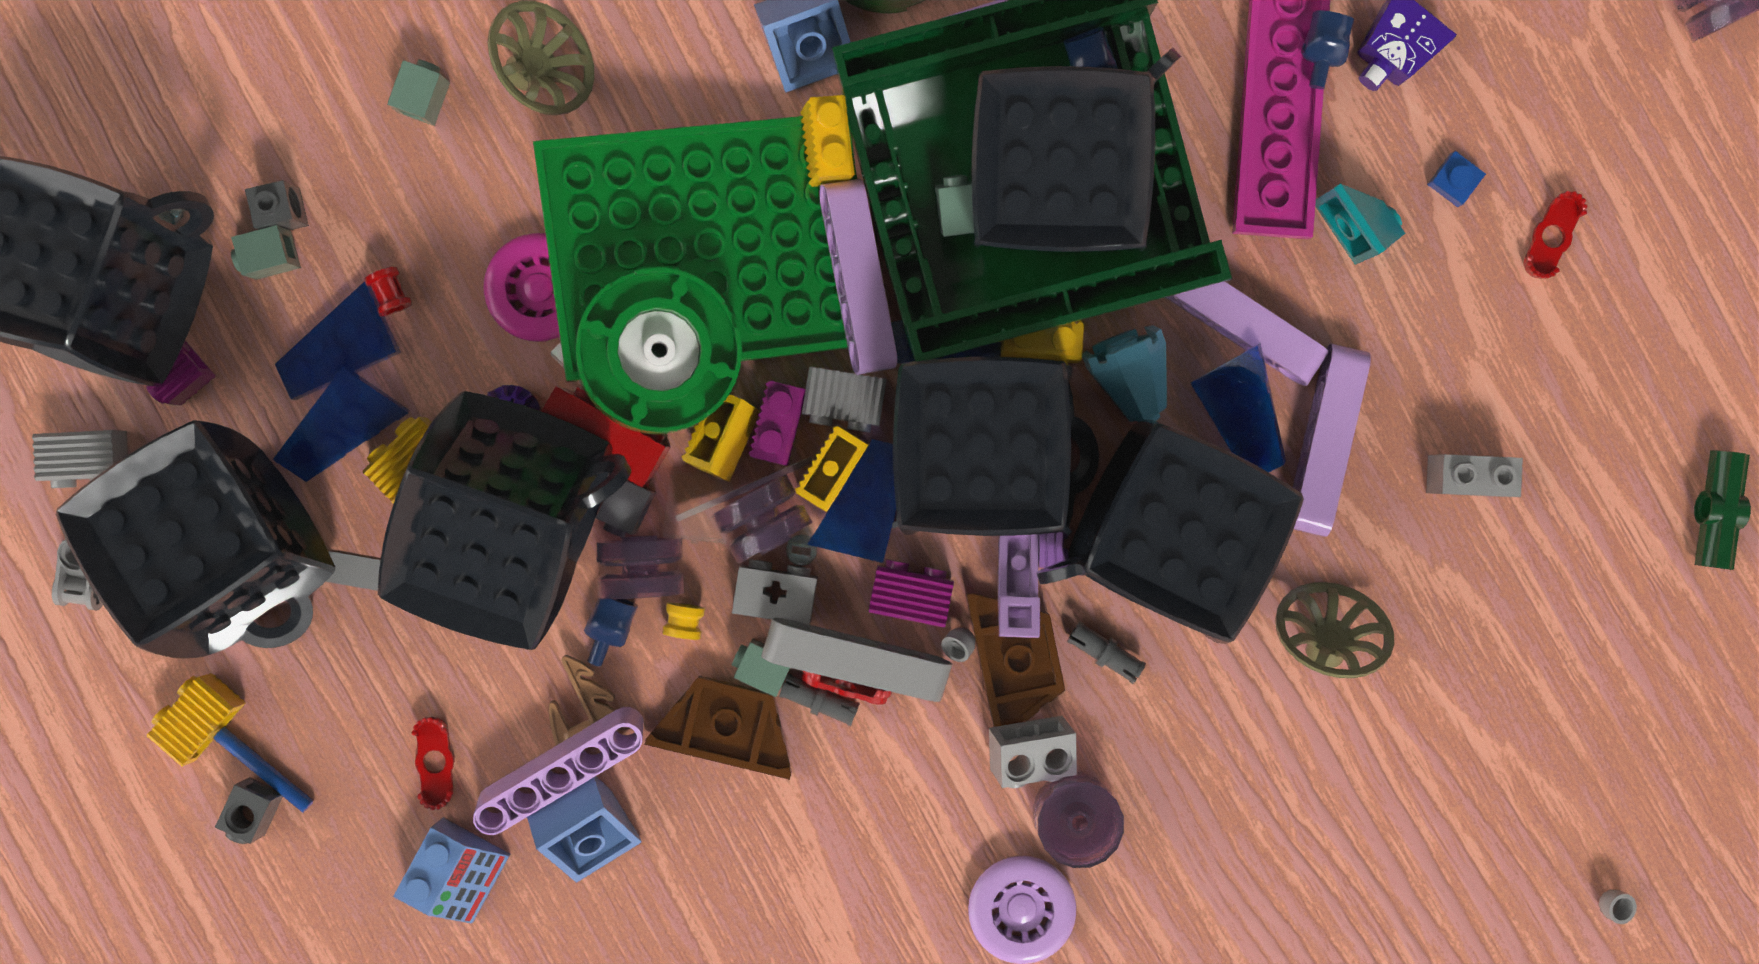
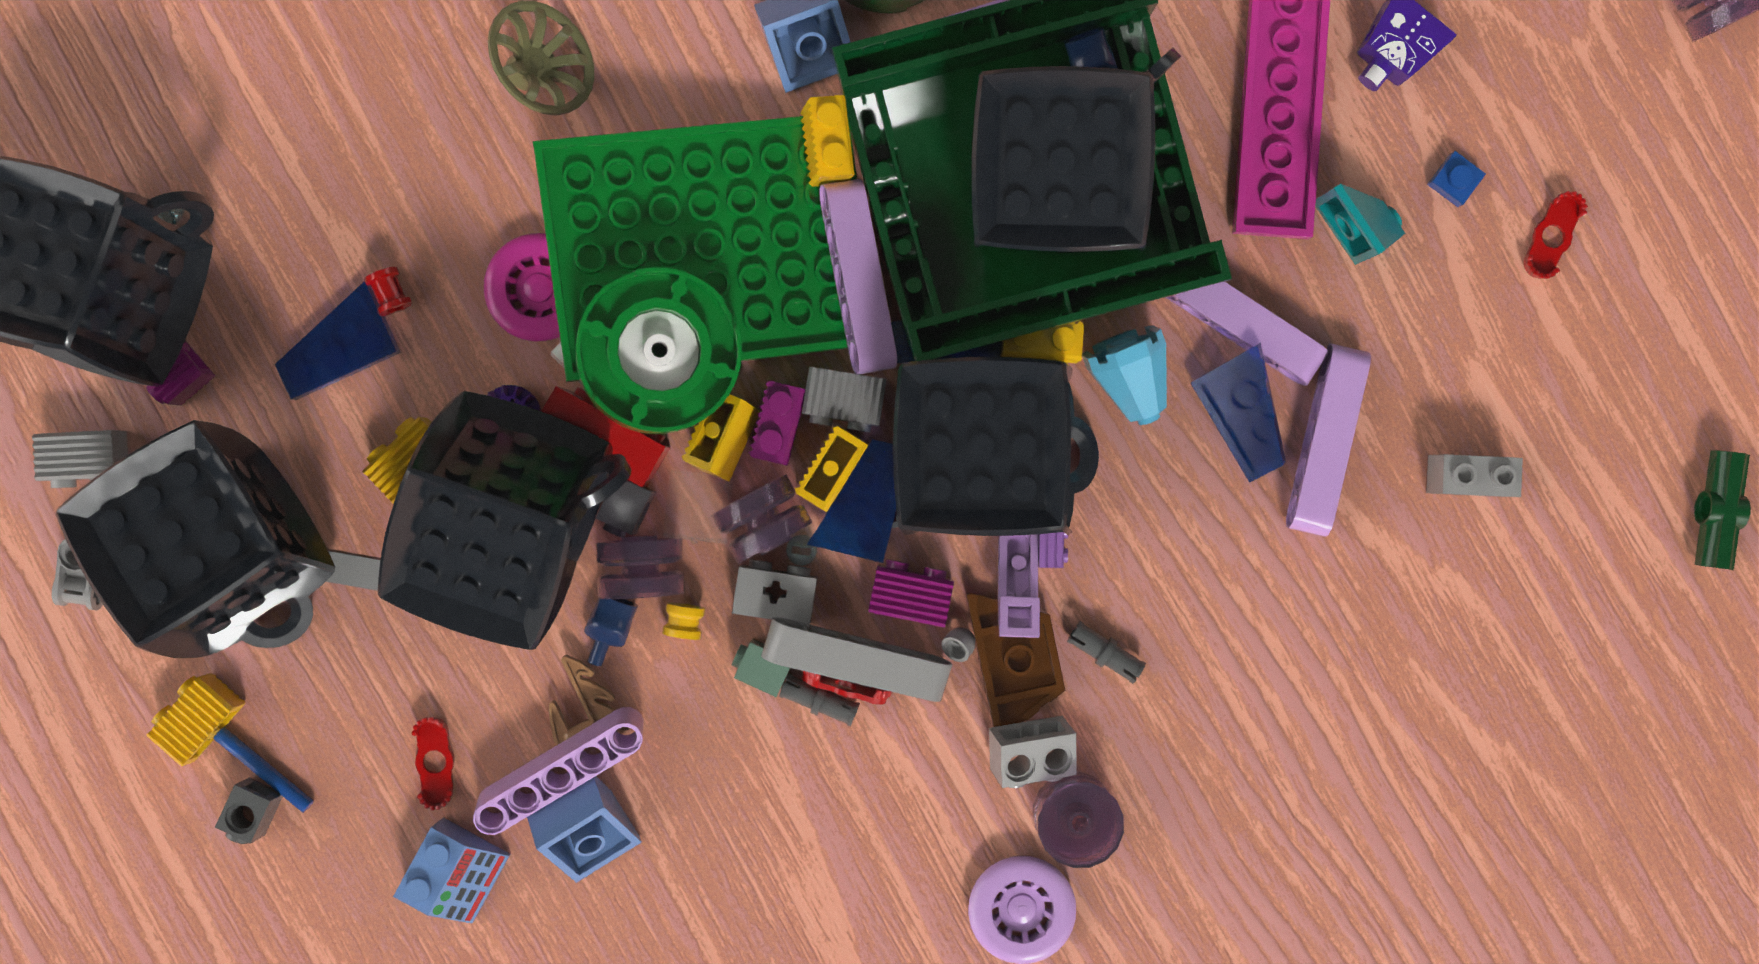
(264, 252): sand green brick -> none
(276, 204): dark grey brick -> none
(337, 423): clear blue wing -> none
(419, 91): sand green brick -> none
(726, 727): reddish brown wing -> none
(741, 490): light grey sticker -> none
(955, 205): sand green brick -> none
(1183, 530): black piece -> none
(1326, 44): dark blue piece -> none
(1332, 640): olive wheel -> none
(1617, 906): light grey hinge -> none

